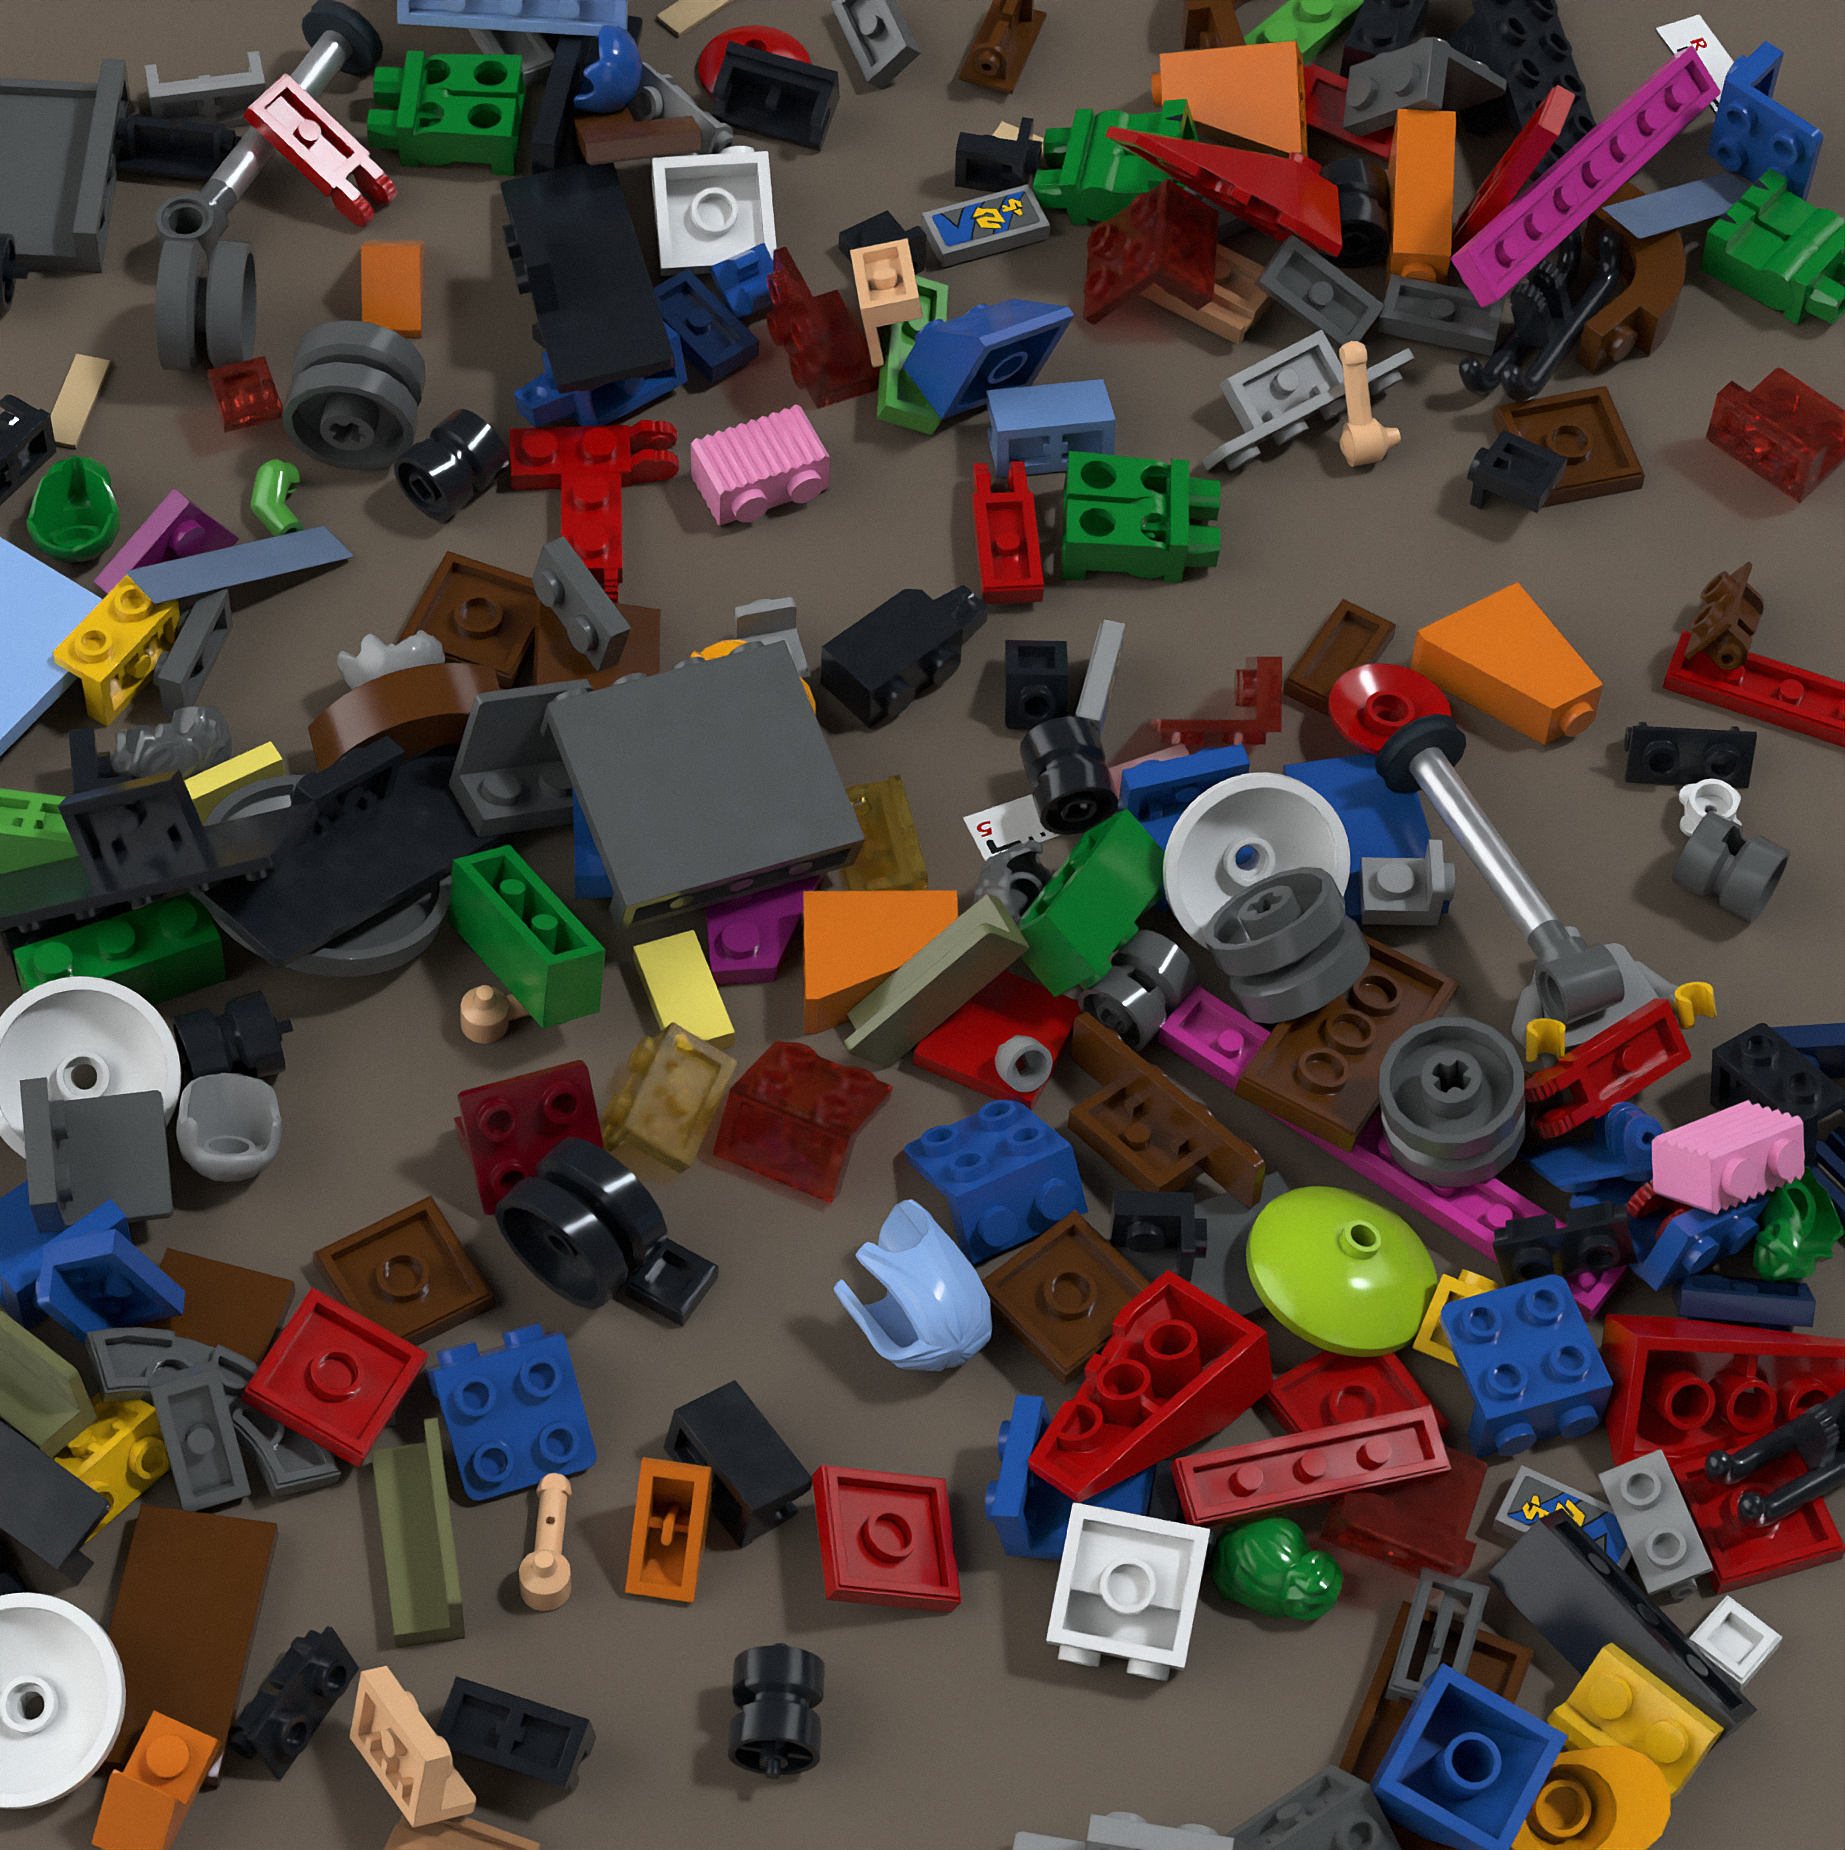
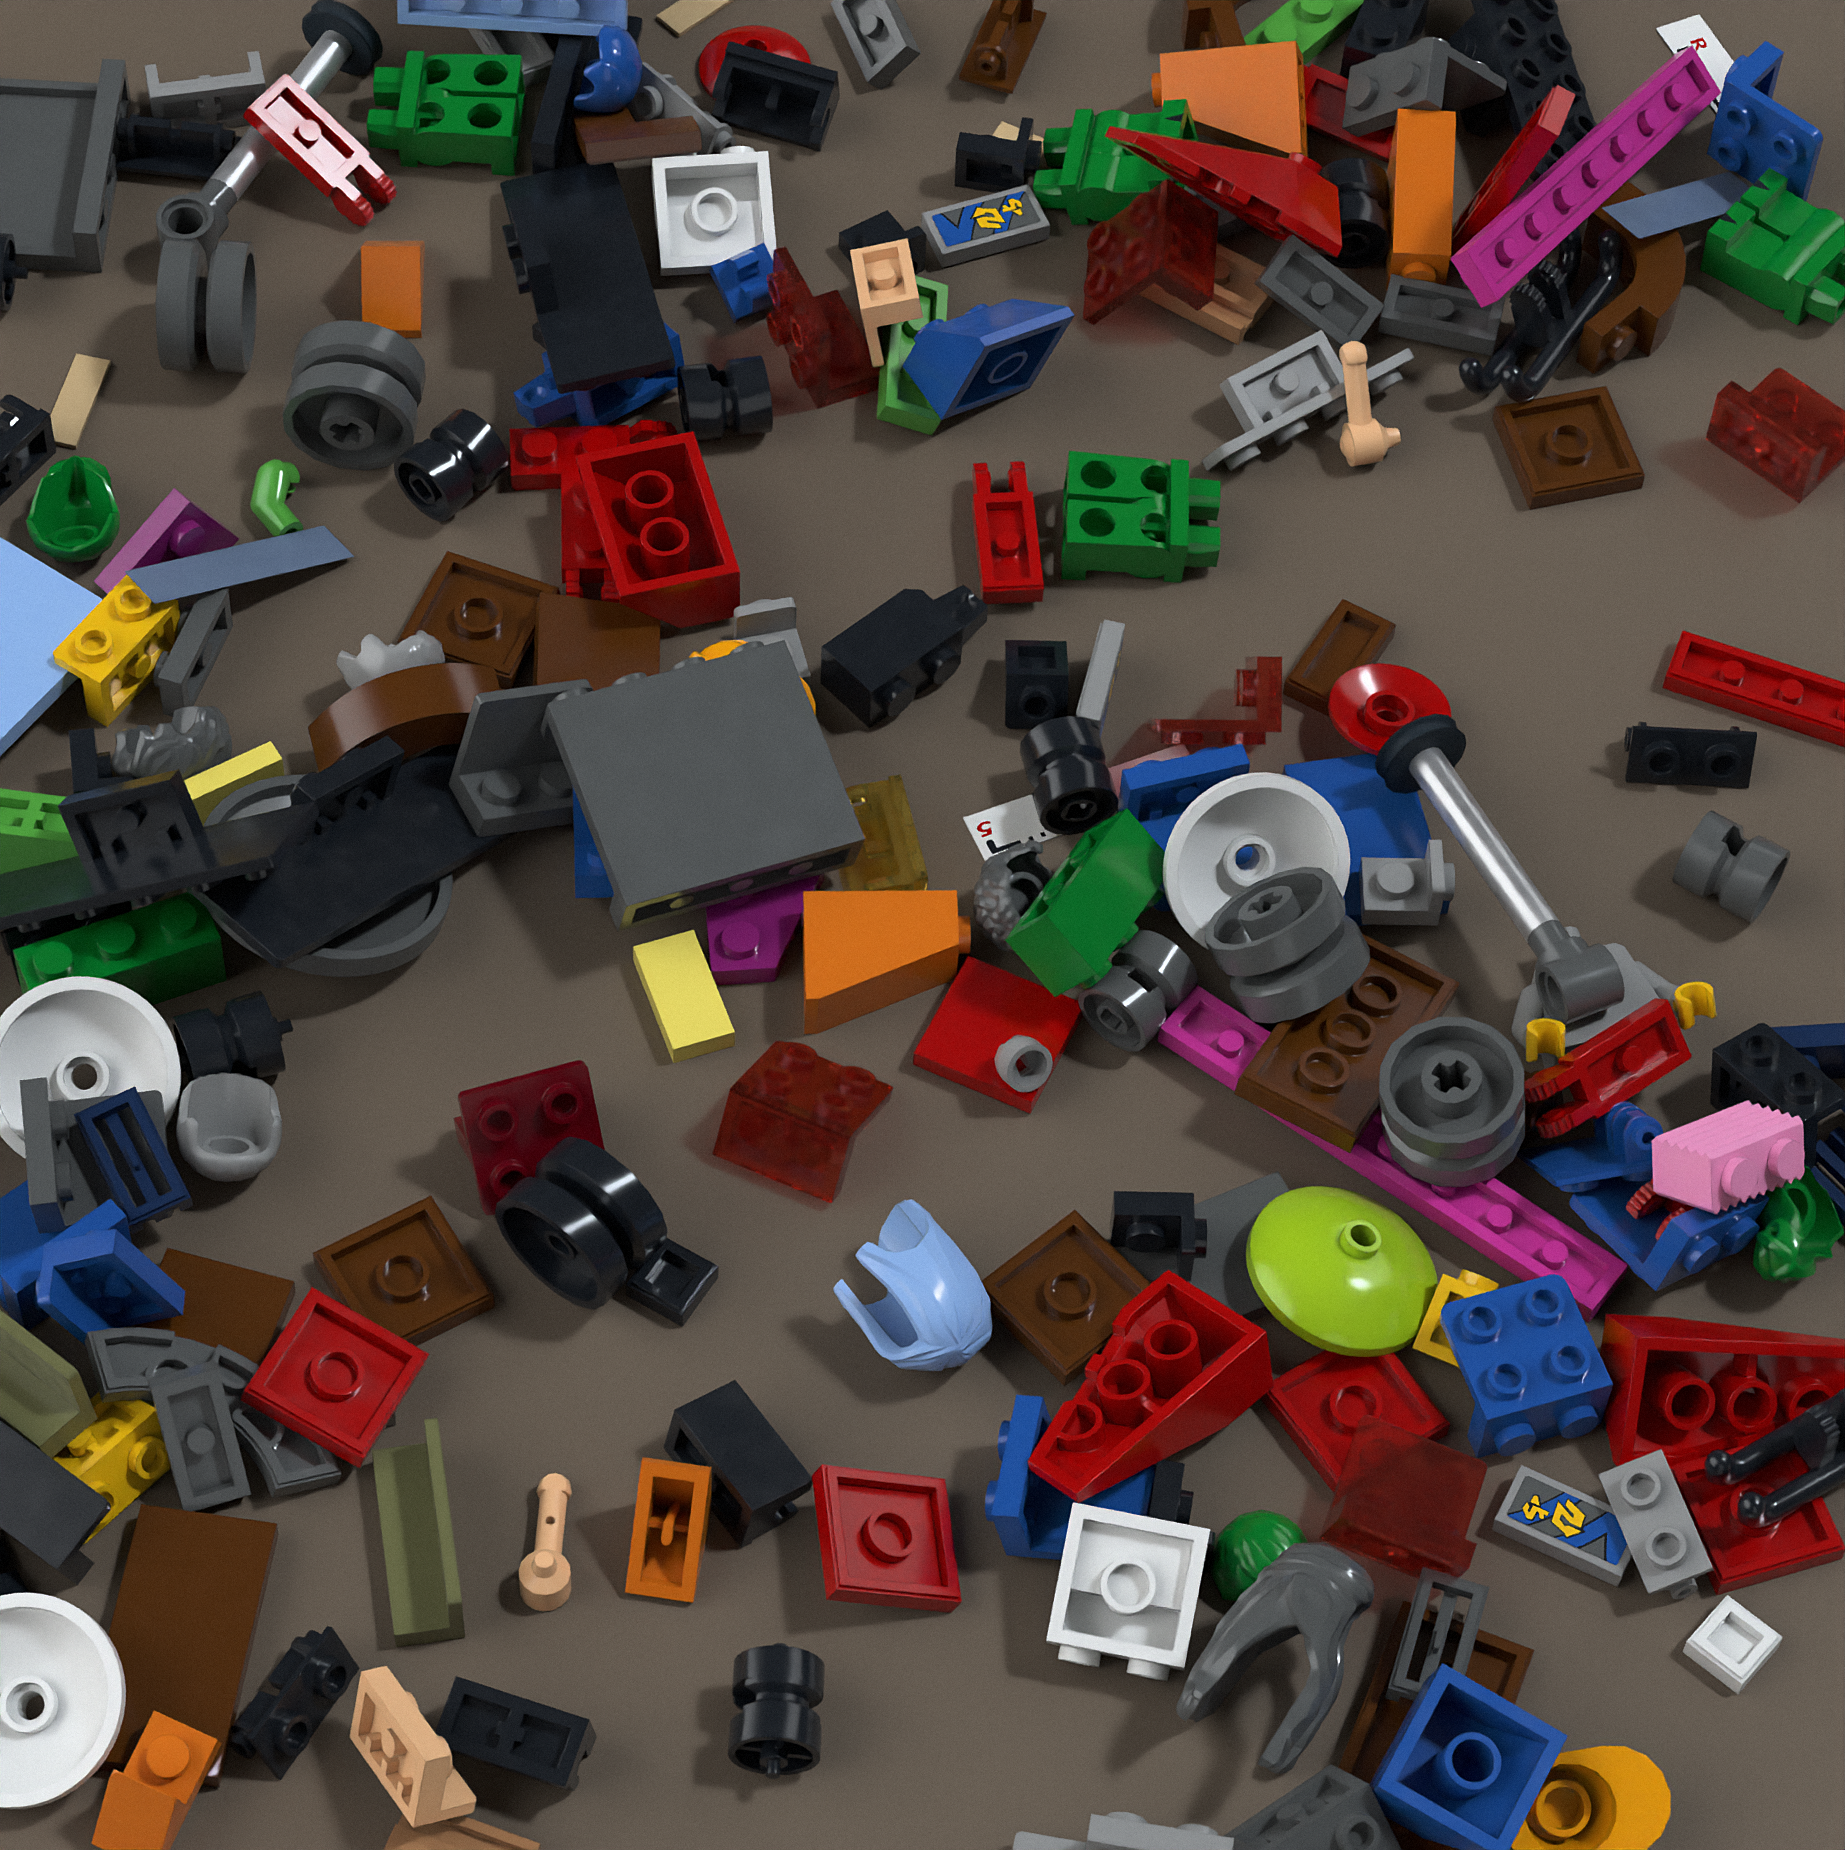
(155, 1206): none -> dark blue tile
(244, 394): clear red tile -> none
(487, 1013): light nougat piece -> none
(512, 1411): blue bracket -> none
(526, 936): green brick -> none
(580, 604): dark grey plate -> none
(662, 530): none -> red slope
(668, 1097): clear yellow bracket -> none
(706, 327): dark blue plate -> none
(725, 398): none -> black wheel
(760, 466): bright pink brick -> none
(935, 982): olive panel -> none
(1001, 1176): blue bracket -> none
(1048, 422): medium blue hinge -> none
(1153, 1127): reddish brown bracket -> none
(1303, 1592): none -> dark grey hair
(1310, 1467): red tile -> none
(1510, 666): orange slope -> none
(1515, 472): black bracket -> none
(1588, 1601): black panel -> none
(1592, 1242): black hinge -> none
(1632, 1708): yellow bracket -> none
(1707, 795): white plate -> none
(1726, 619): reddish brown hinge -> none
(1744, 1299): dark blue plate -> none

